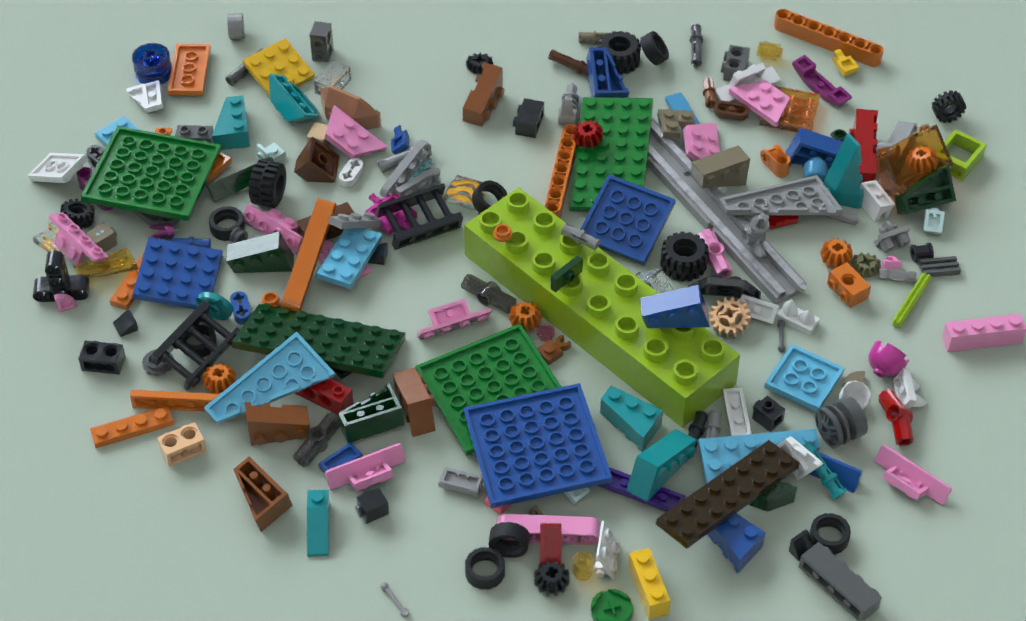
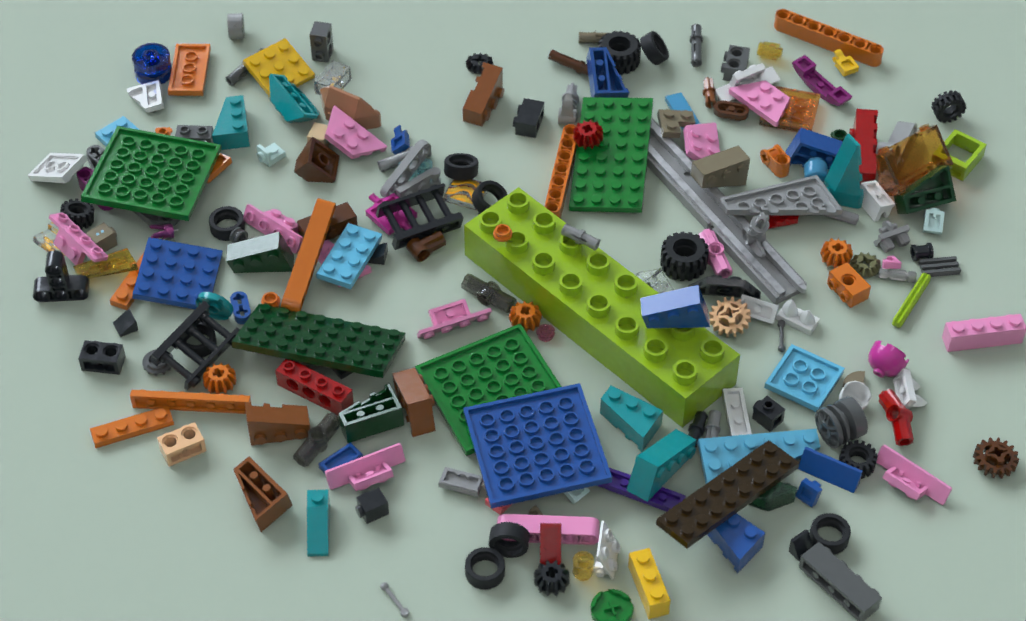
(64, 302): bright pink tile -> none
(192, 241): blue pin -> none
(231, 183): dark green plate -> none
(267, 183): black tyre -> none
(280, 374): medium azure wing -> none
(354, 174): white beam -> none
(354, 221): light grey plate -> none
(421, 248): none -> reddish brown piece
(461, 166): none -> black tyre
(553, 350): dark orange plate -> none
(566, 273): dark green plate -> none
(628, 218): blue plate -> none
(807, 460): white wing -> none
(809, 492): none -> blue tile
(828, 478): teal pin -> none
(860, 450): none -> black tyre
(922, 160): orange gear -> none
(995, 457): none -> reddish brown gear

